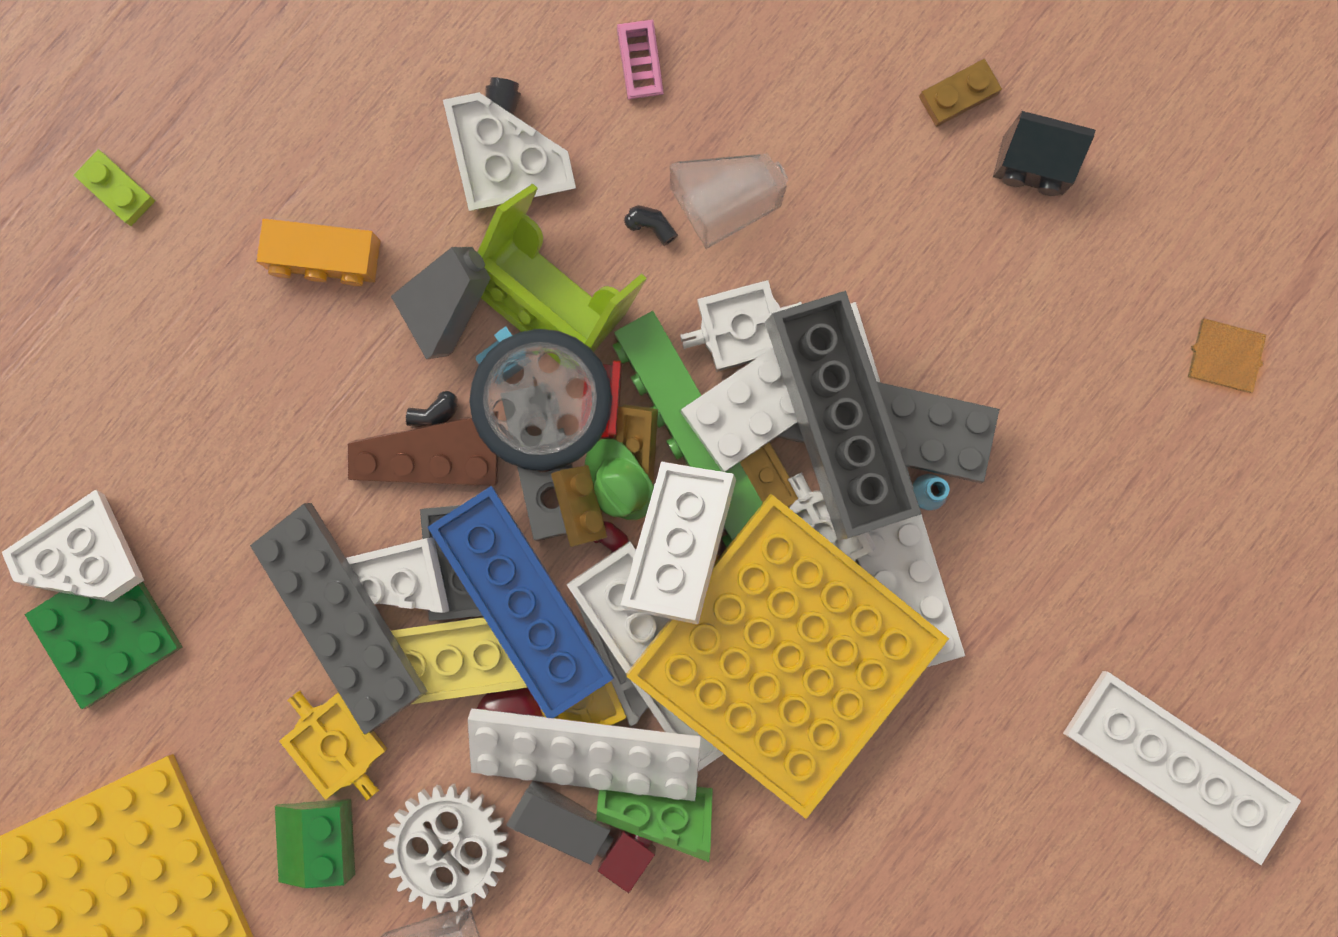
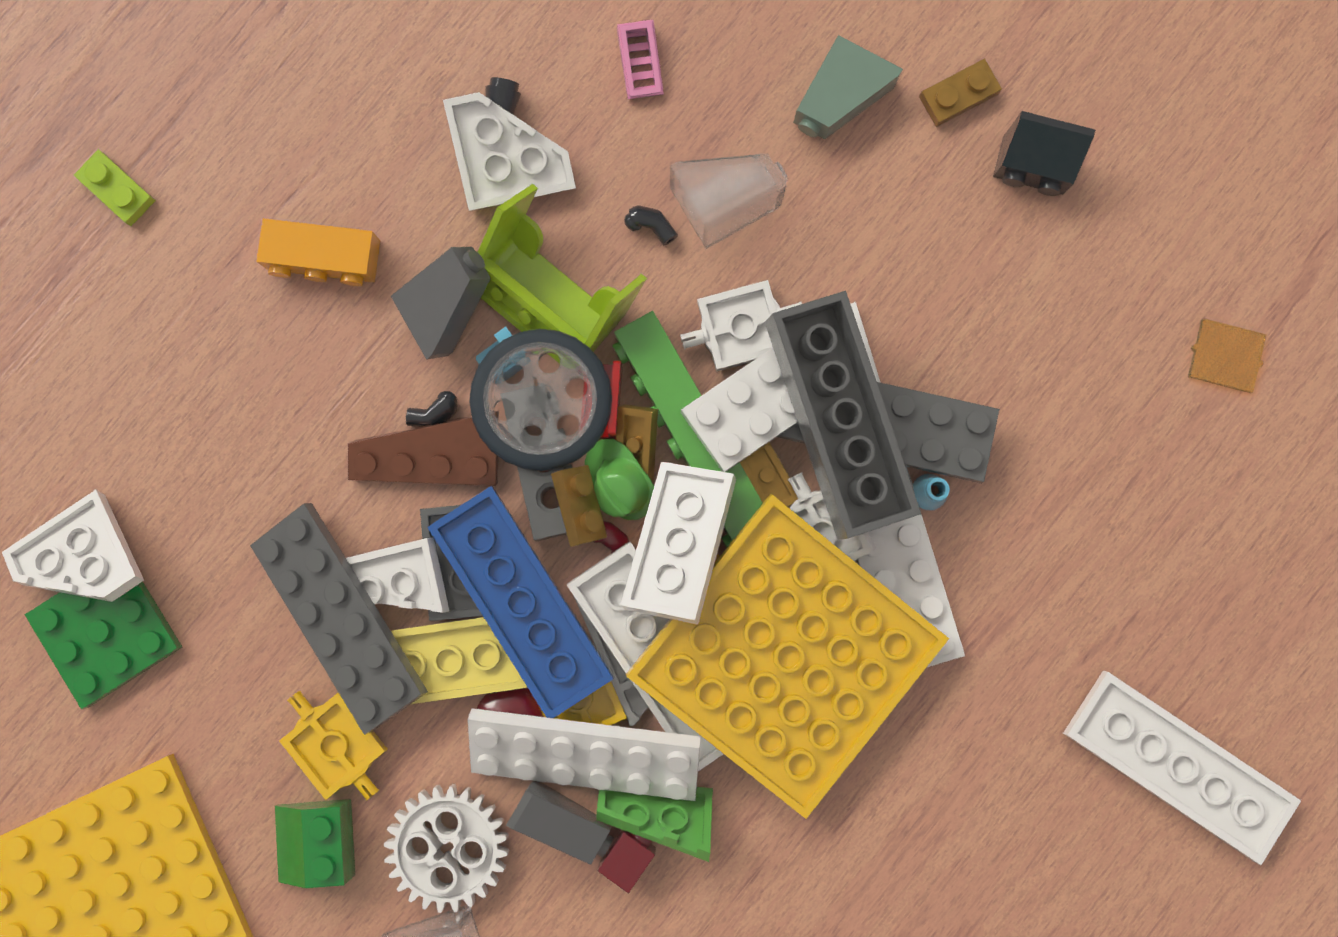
(844, 88): none -> sand green slope

